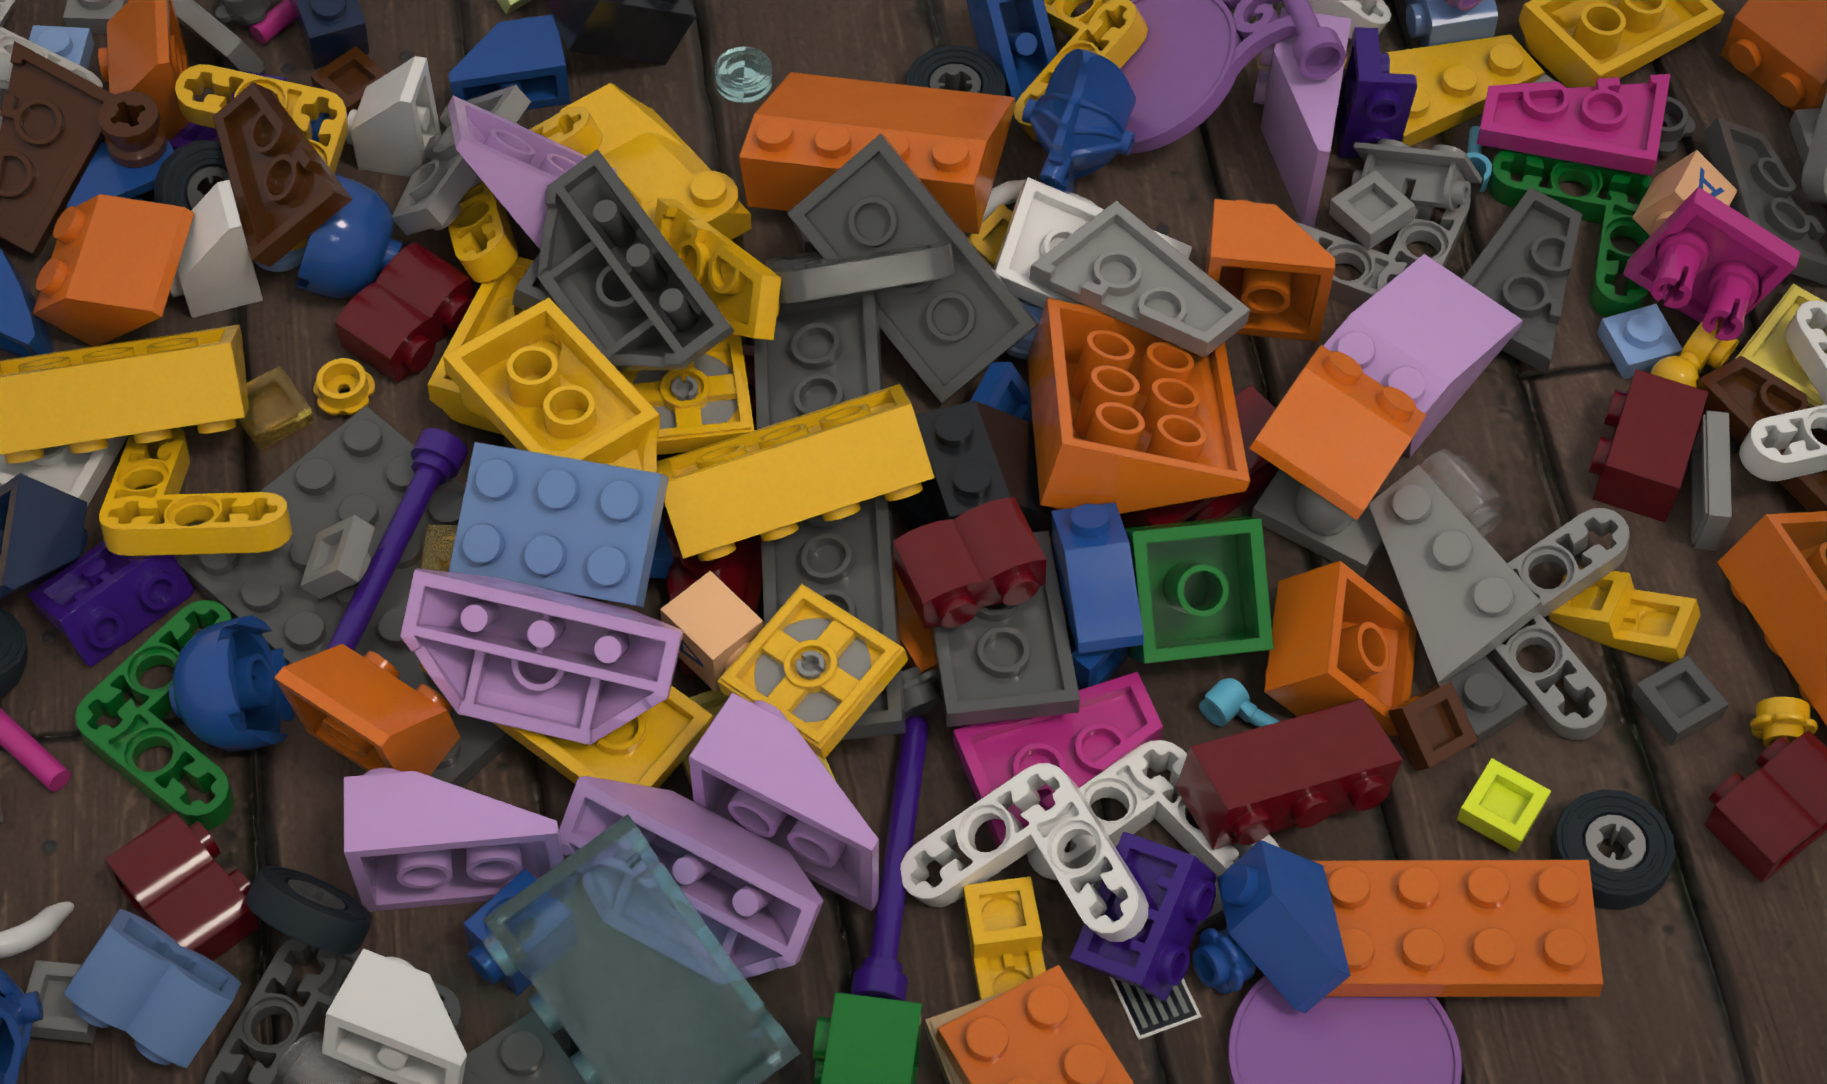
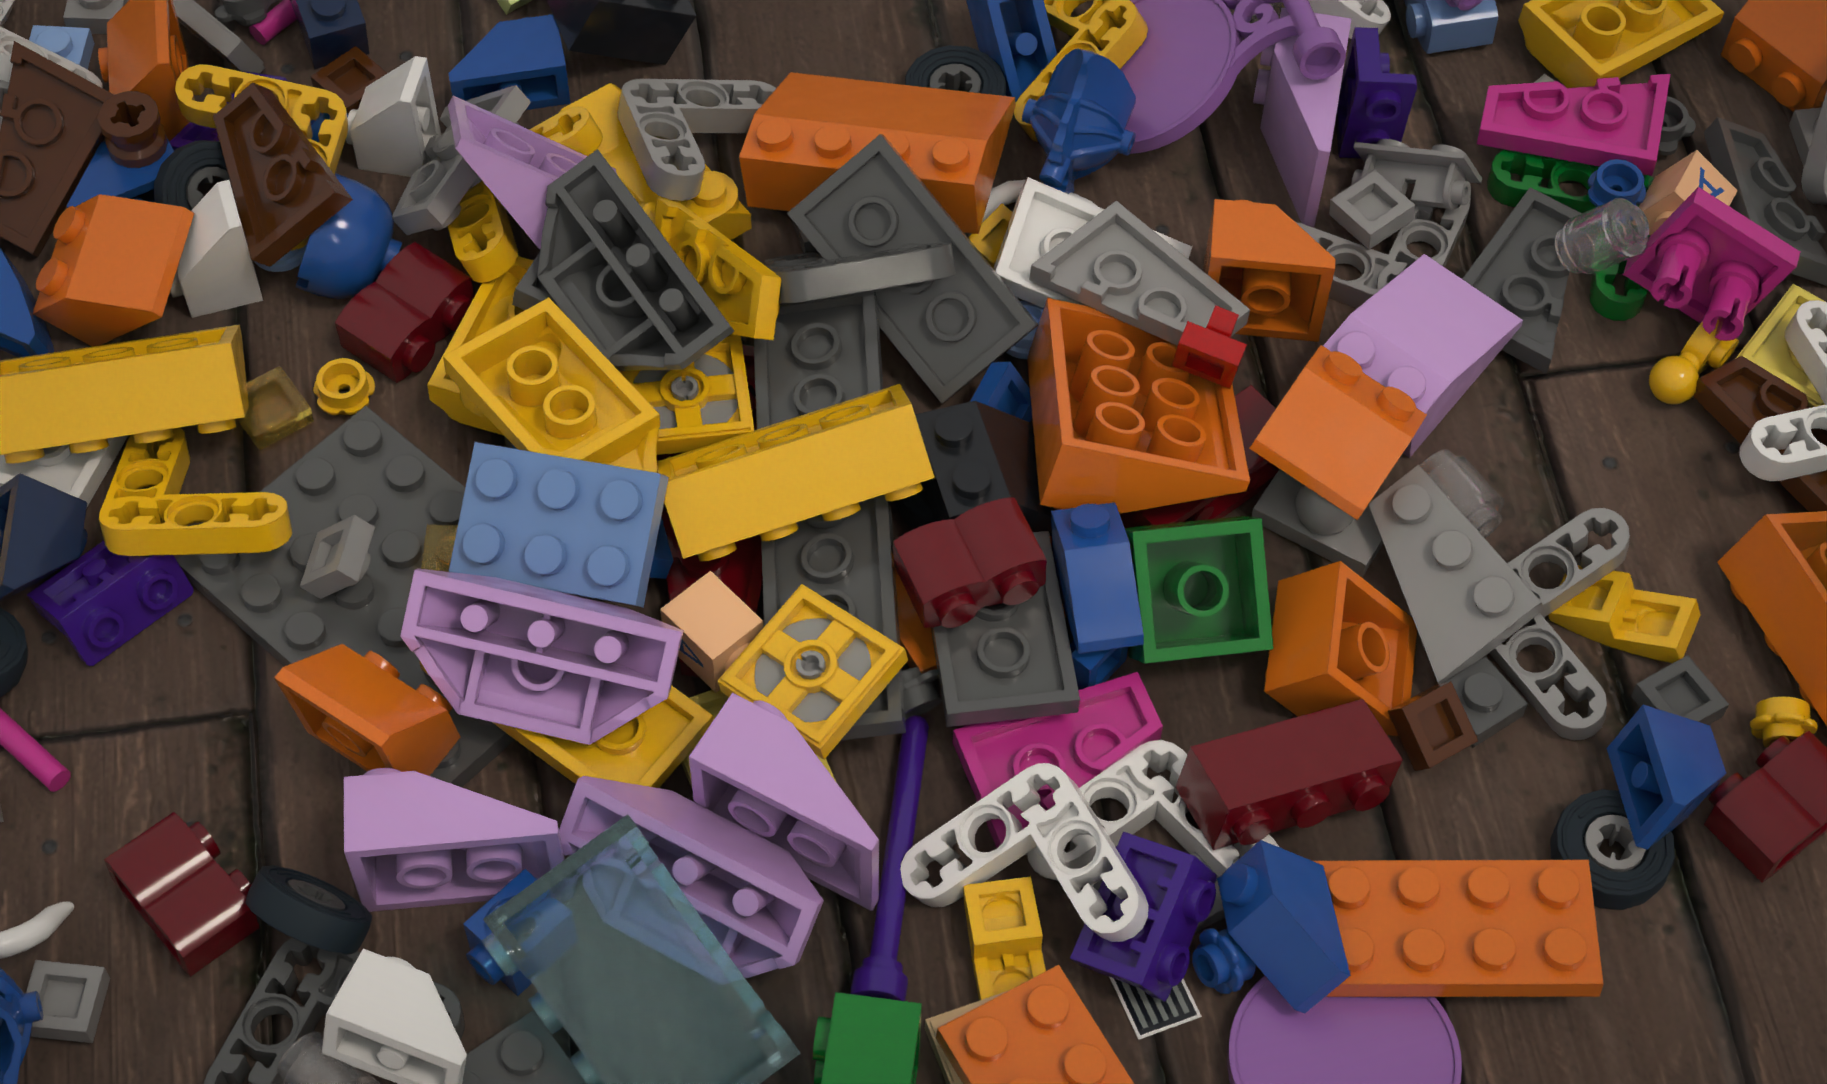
(143, 727): green beam -> none
(151, 990): medium blue brick -> none
(229, 688): blue cylinder -> none
(435, 459): dark purple piece -> none
(664, 114): none -> light grey beam
(743, 74): clear light blue tile -> none
(1211, 350): none -> red tile
(1230, 699): medium azure hand -> none
(1456, 80): yellow wing -> none
(1479, 160): medium azure hand -> none
(1503, 805): neon yellow plate -> none
(1602, 237): none -> clear brick
(1616, 180): none -> blue plate
(1638, 339): light blue plate -> none
(1649, 444): dark red brick -> none
(1663, 771): none -> blue slope
(1710, 481): light grey tile -> none

